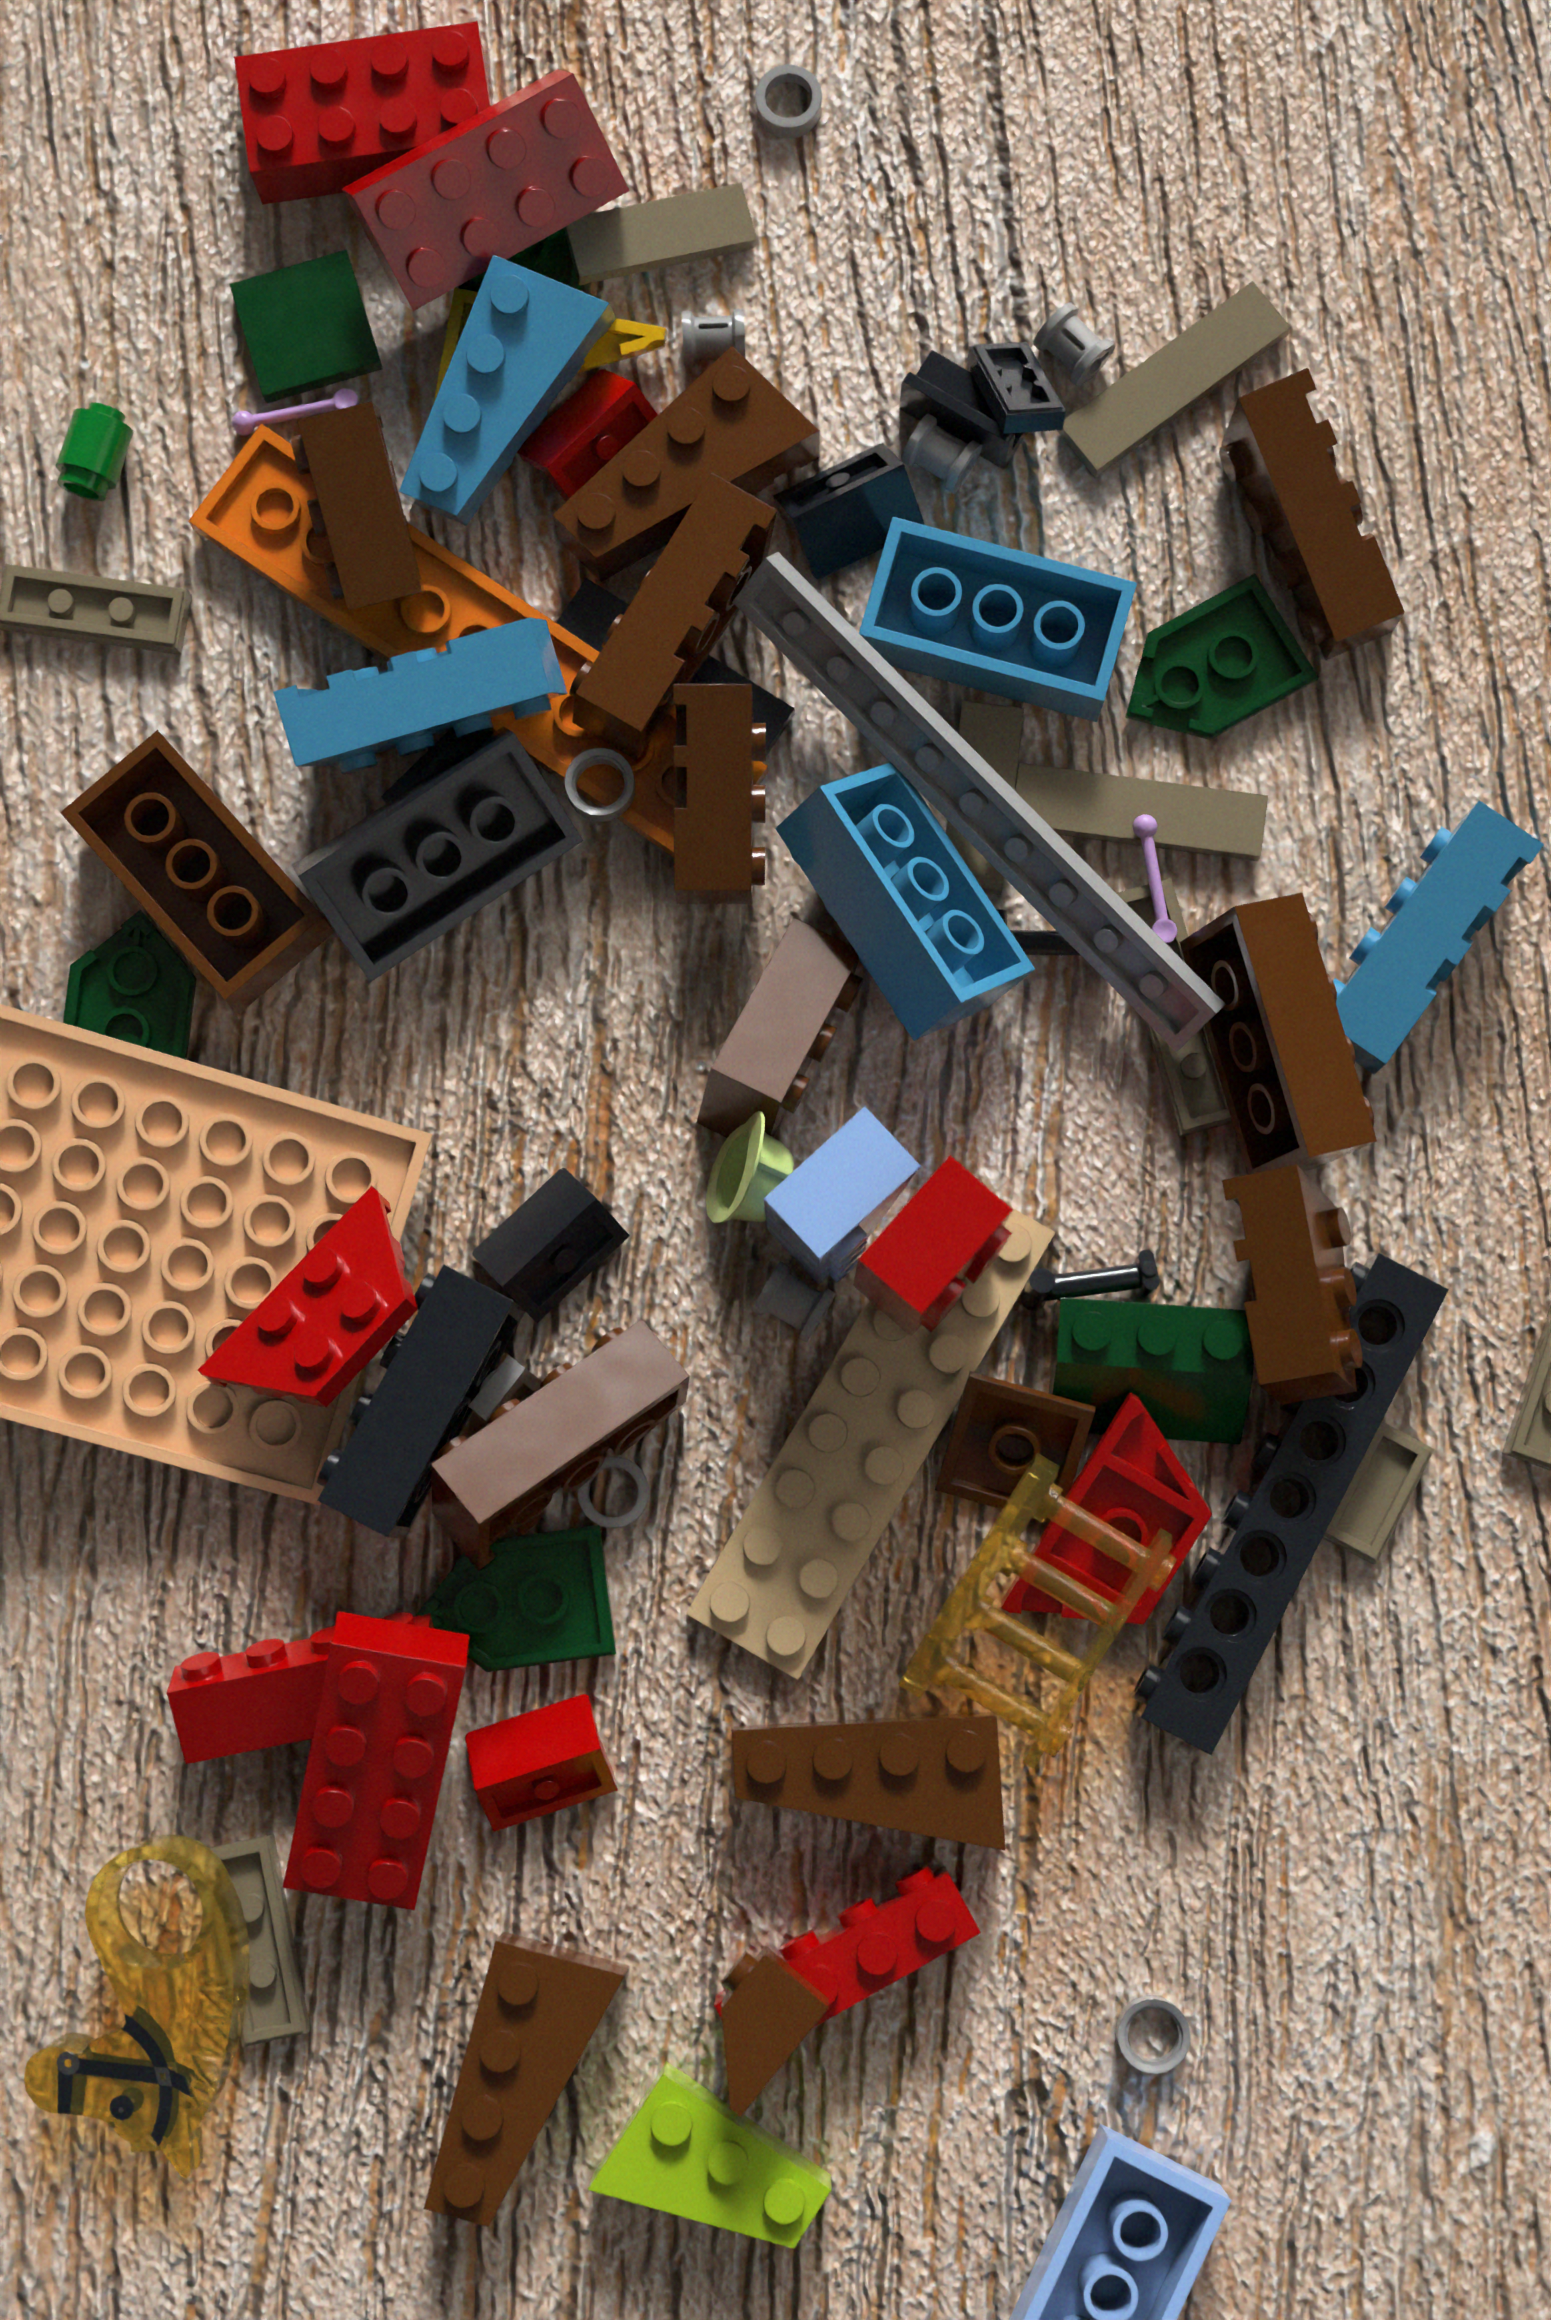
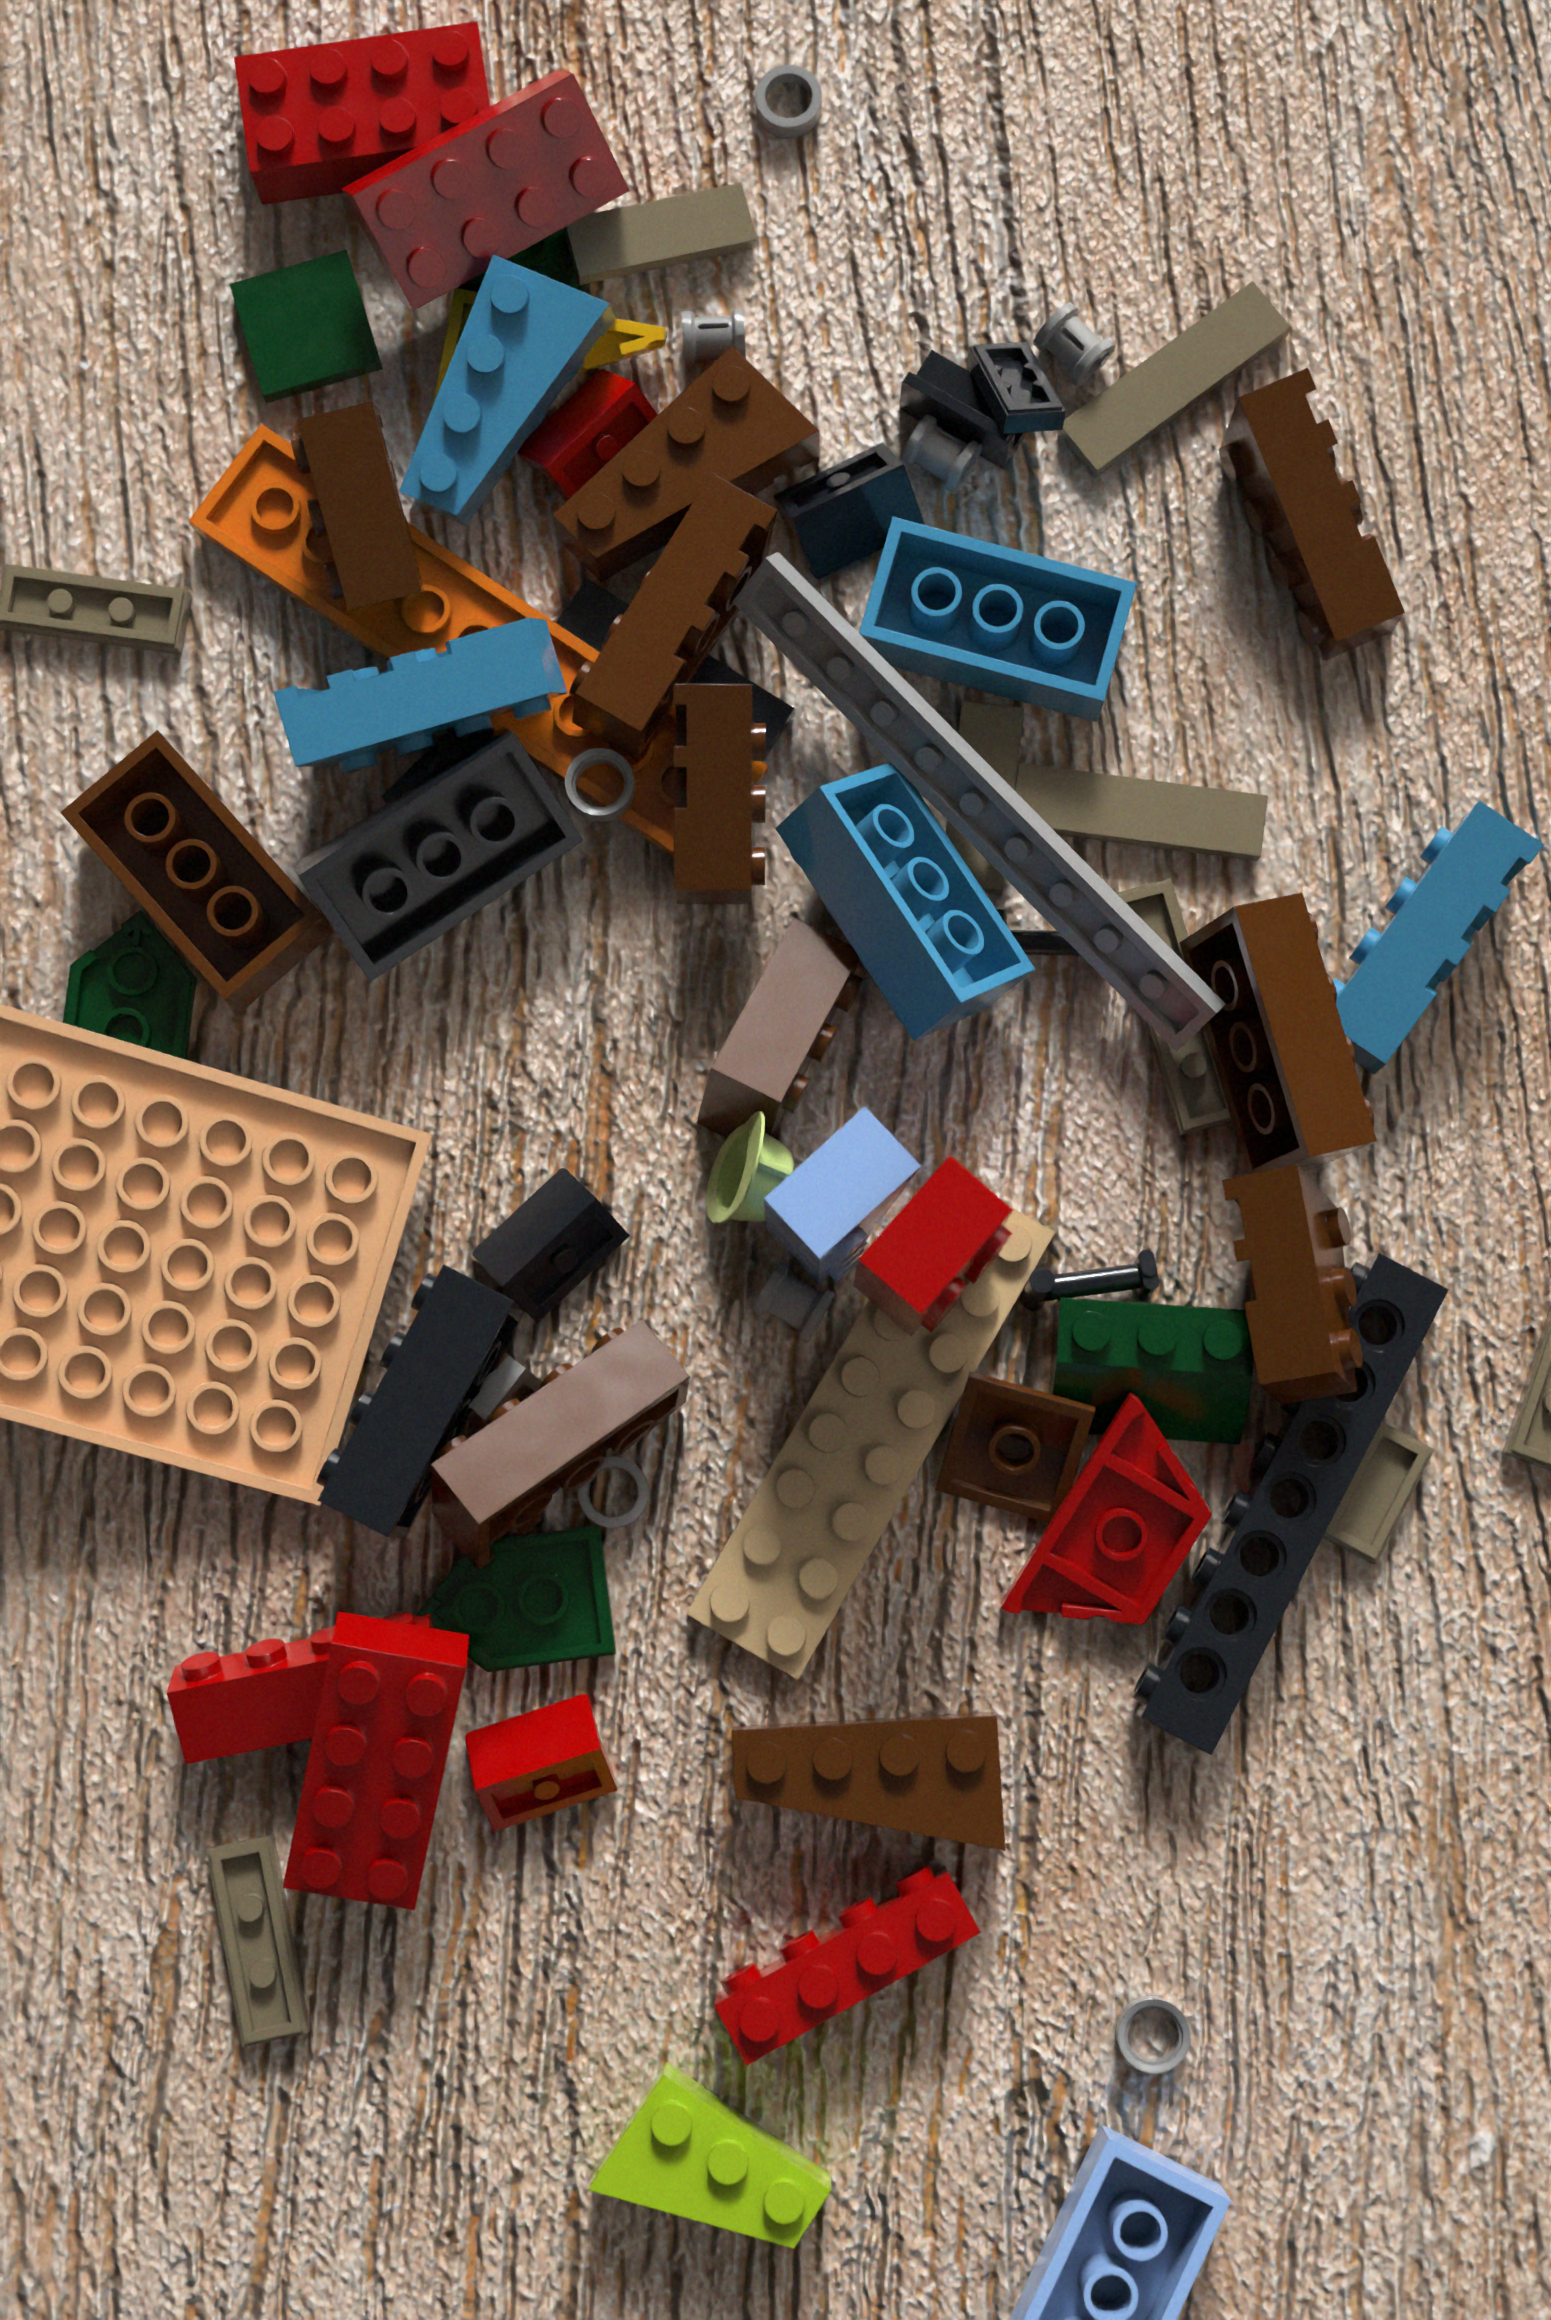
(93, 451): green brick -> none
(183, 2015): clear yellow animal -> none
(245, 422): lavender hinge -> none
(324, 1314): red wing -> none
(521, 2051): reddish brown wedge -> none
(764, 2021): reddish brown slope -> none
(1007, 1554): clear yellow fence -> none
(1145, 828): lavender hinge -> none
(1218, 664): dark green tile -> none

